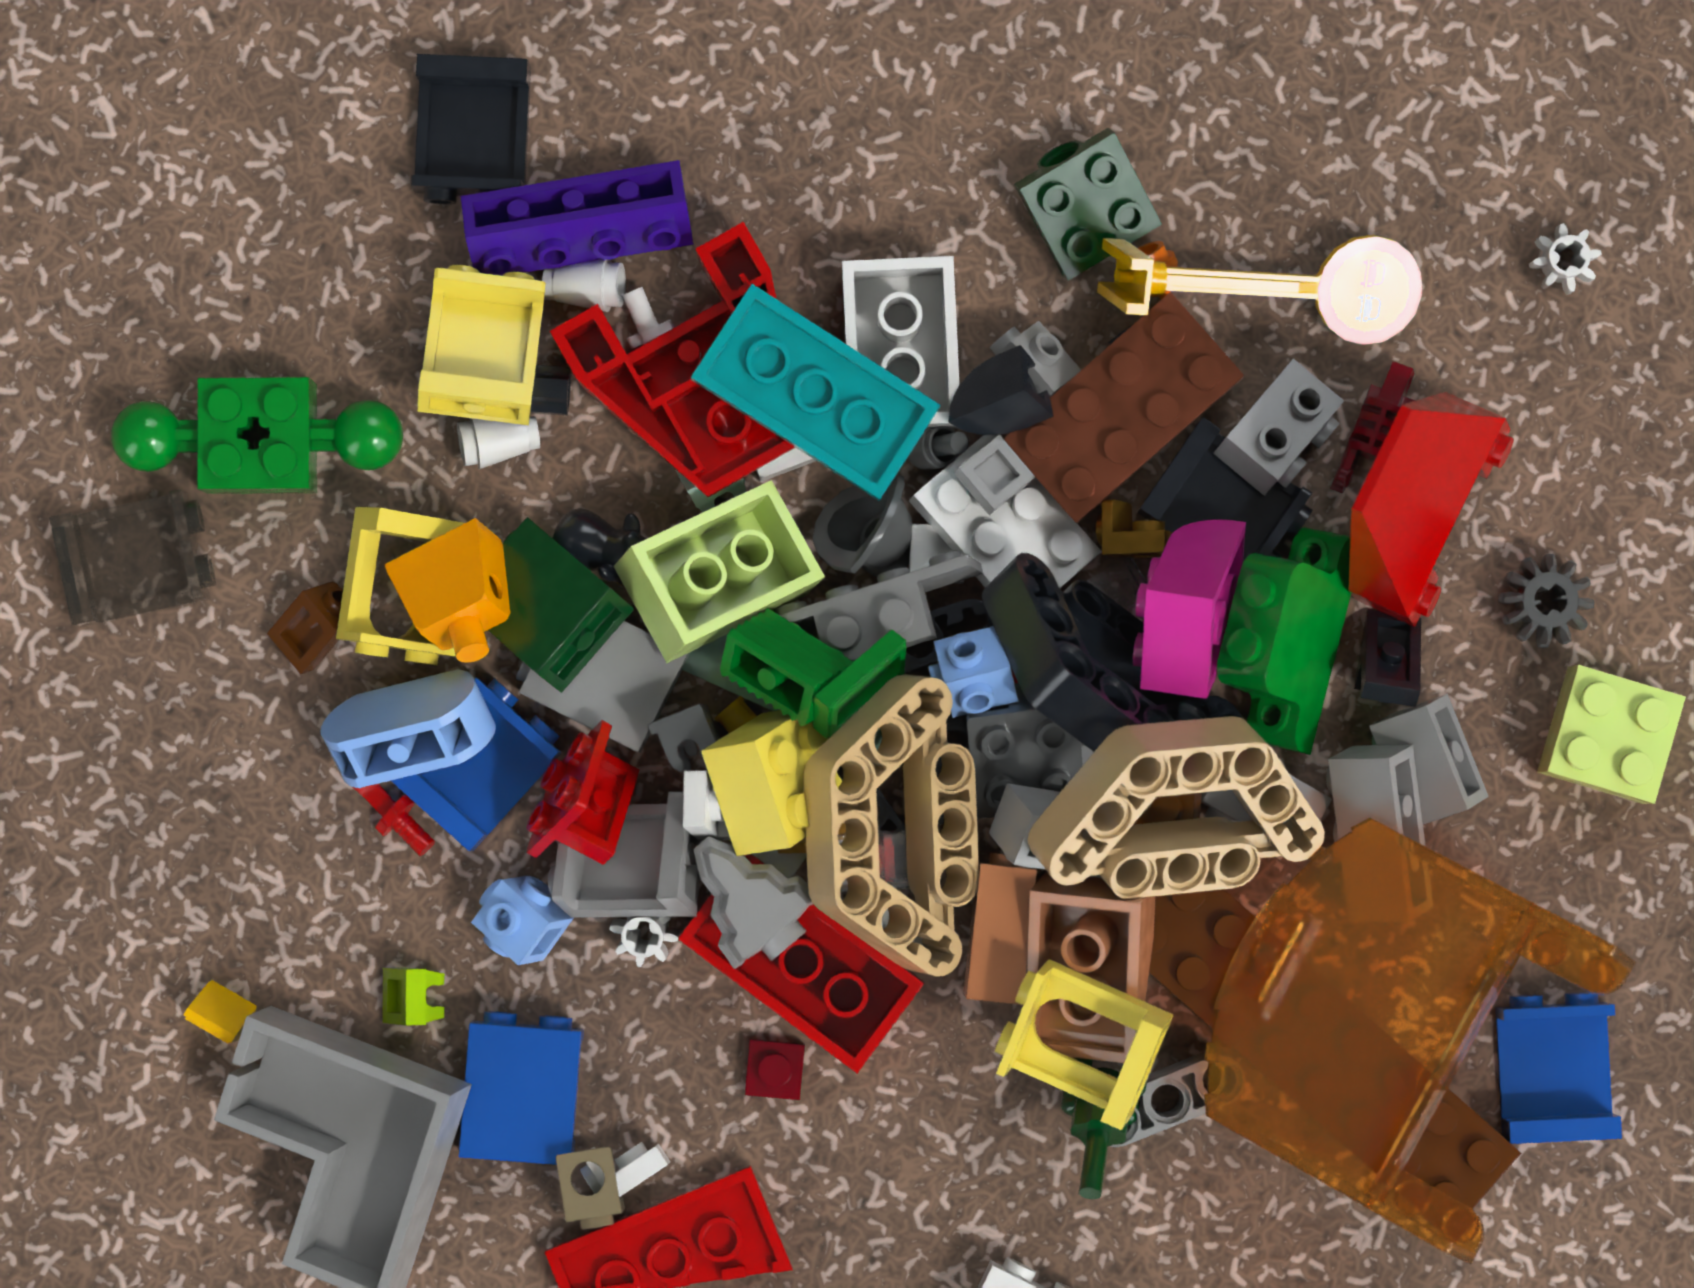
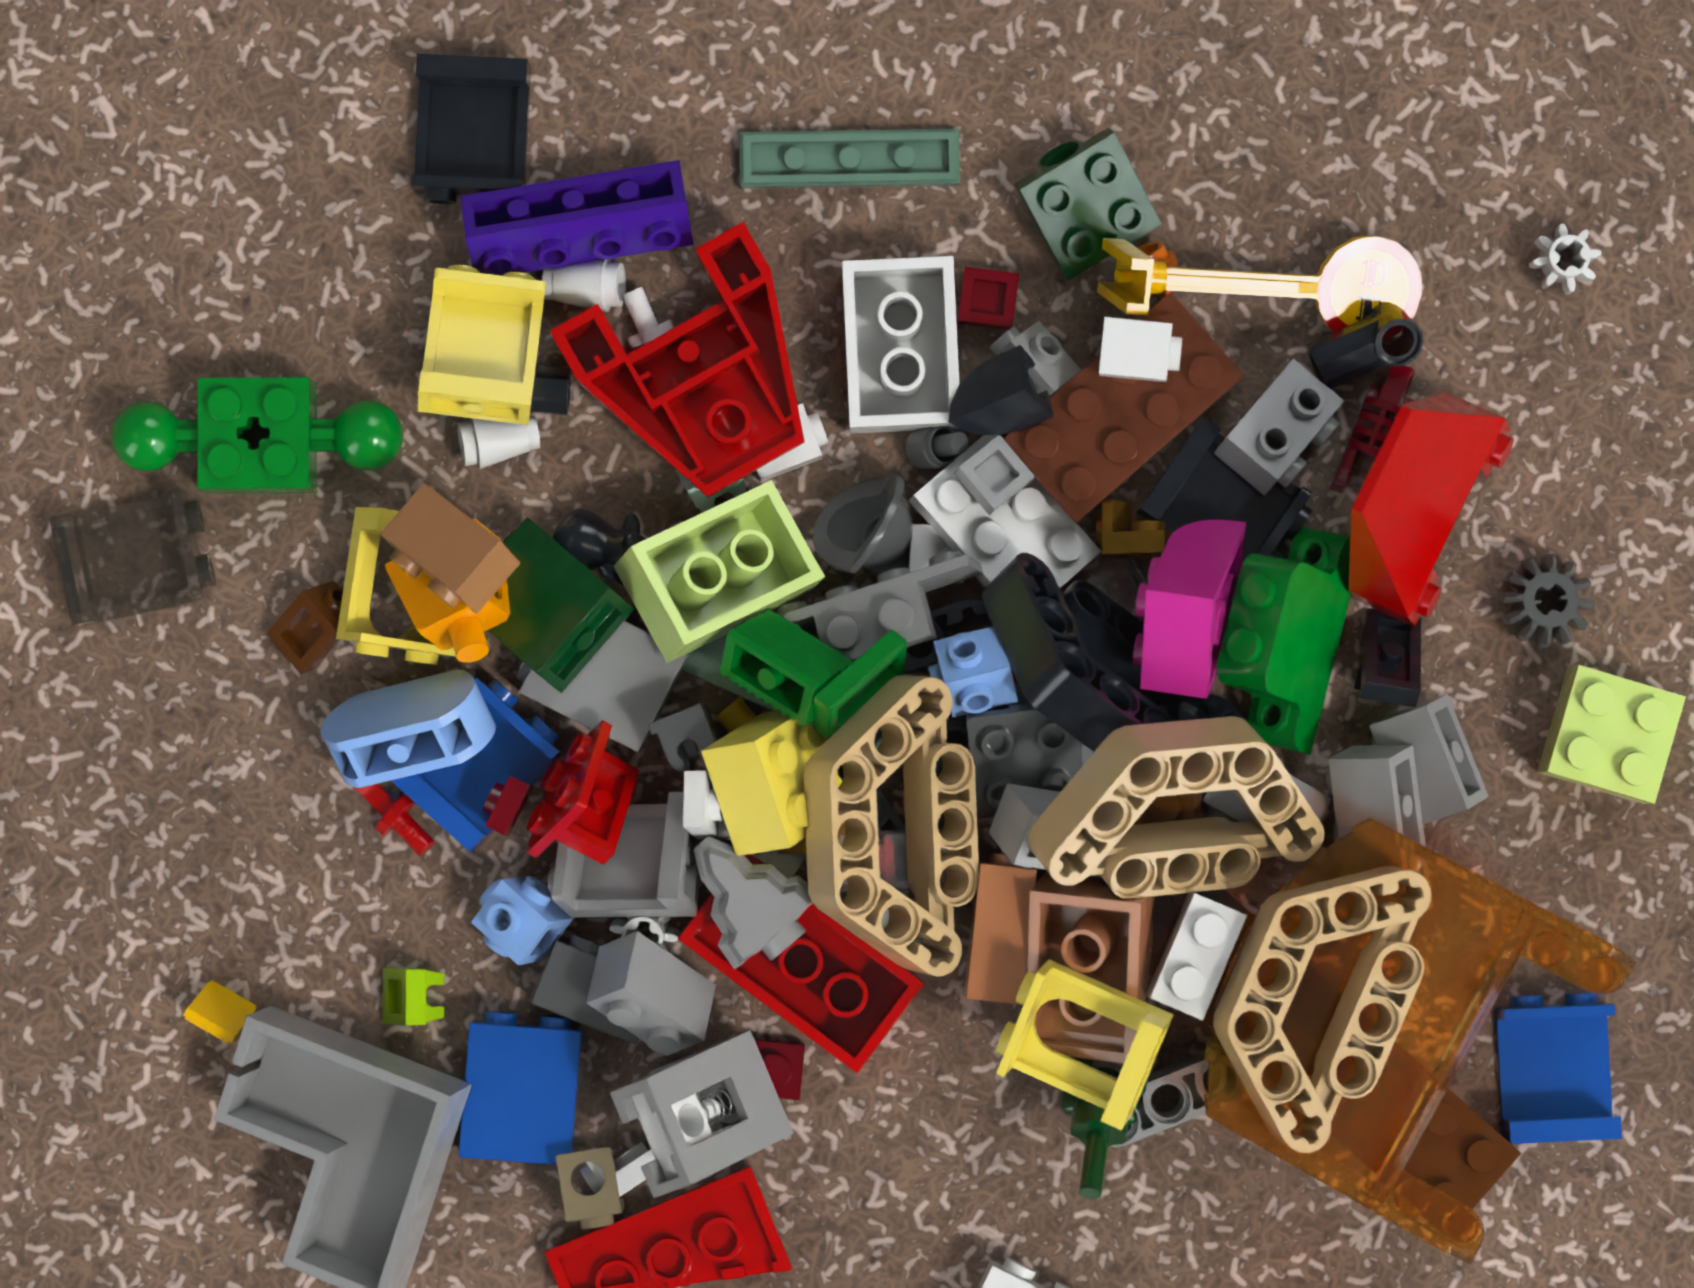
(449, 549): none -> medium nougat brick
(506, 804): none -> dark red plate
(567, 985): none -> dark grey slope
(651, 993): none -> light grey brick
(704, 1112): none -> light grey brick
(815, 392): teal plate -> none
(849, 158): none -> sand green tile
(988, 298): none -> dark red plate
(1138, 349): none -> white brick
(1195, 955): none -> white brick
(1344, 1037): none -> tan piece
(1360, 347): none -> black piece

